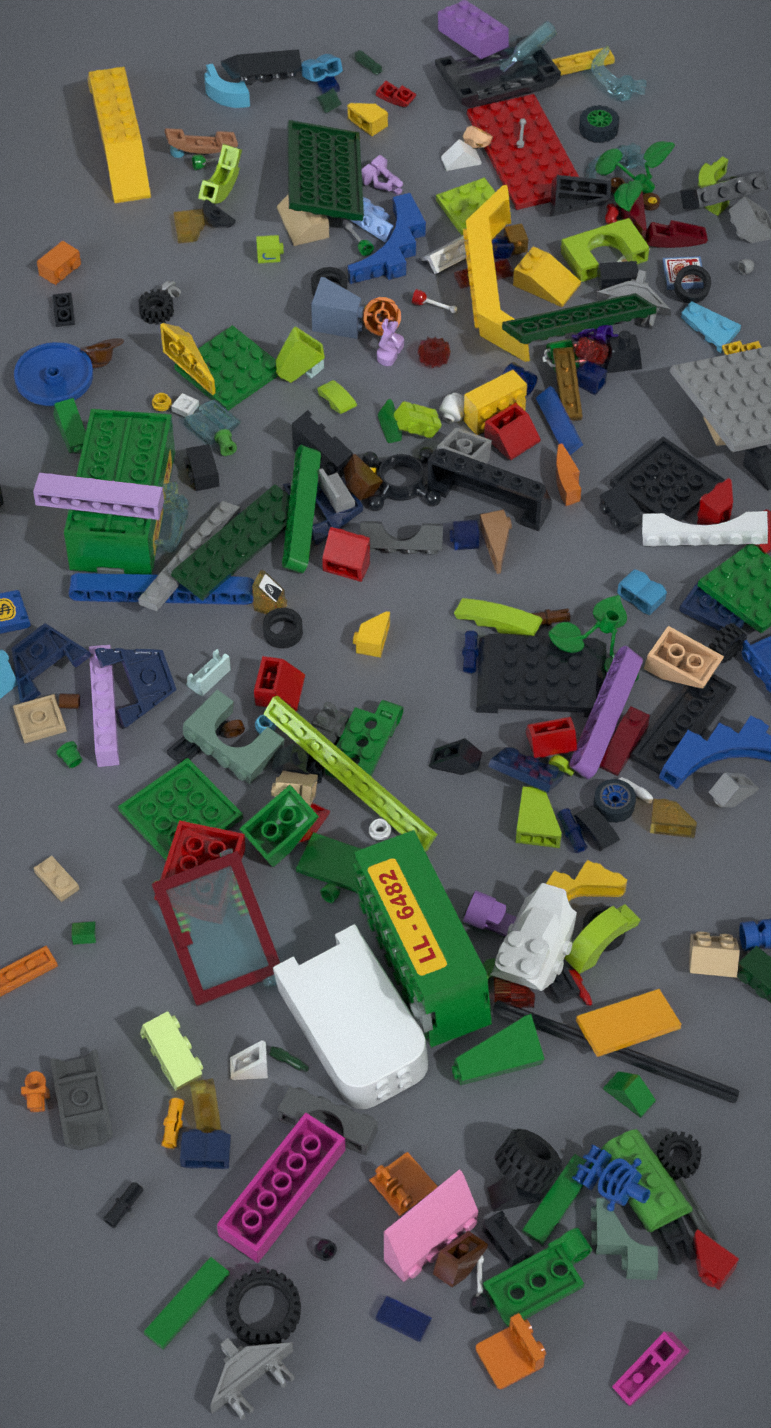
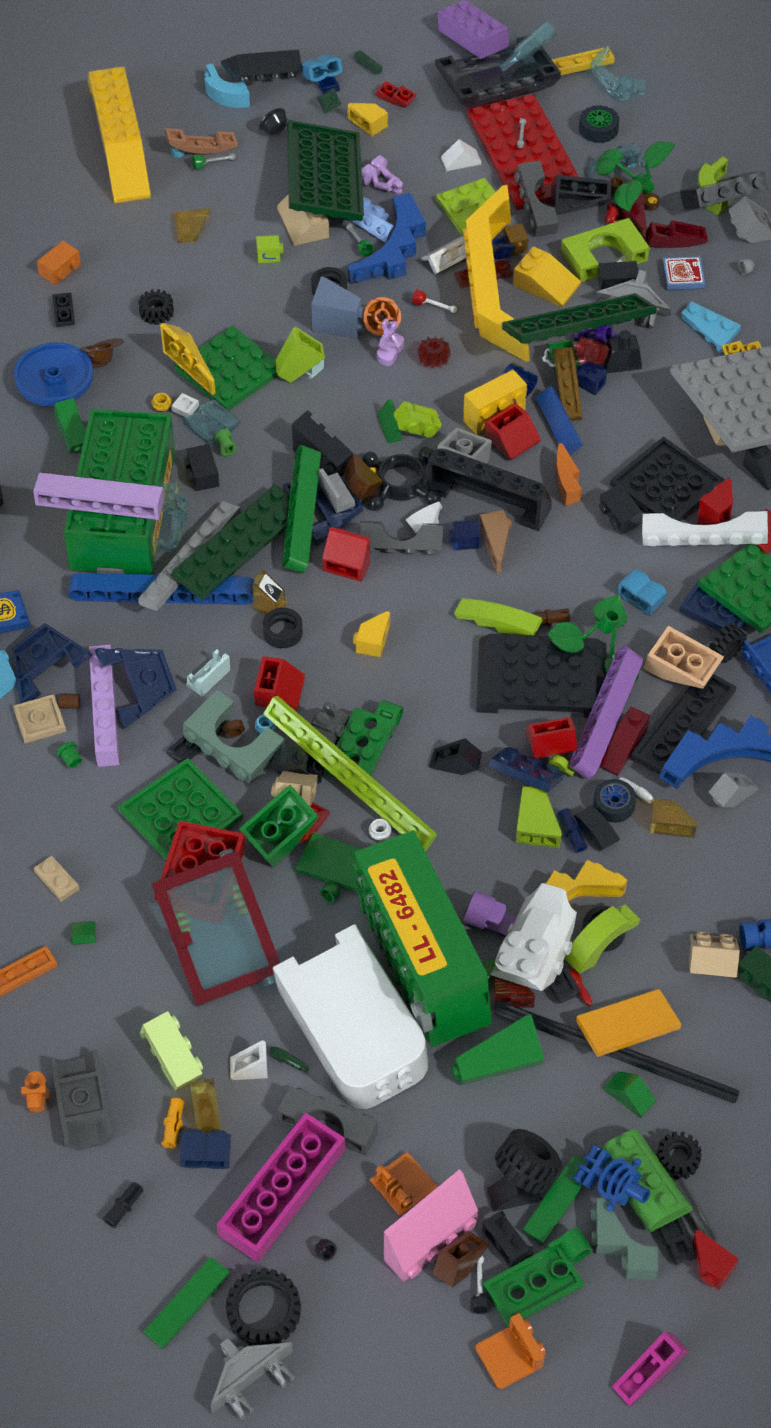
(170, 288): light grey plate -> none
(216, 216): black plate -> none
(224, 177): lime arch -> none
(274, 121): none -> black helmet
(337, 396): lime slope -> none
(403, 1319): clear blue tile -> none
(426, 515): none -> white slope
(452, 408): white head -> none
(470, 652): clear blue pin -> none
(476, 137): light nougat rock -> none
(541, 217): none -> dark grey arch
(697, 271): black tyre -> none

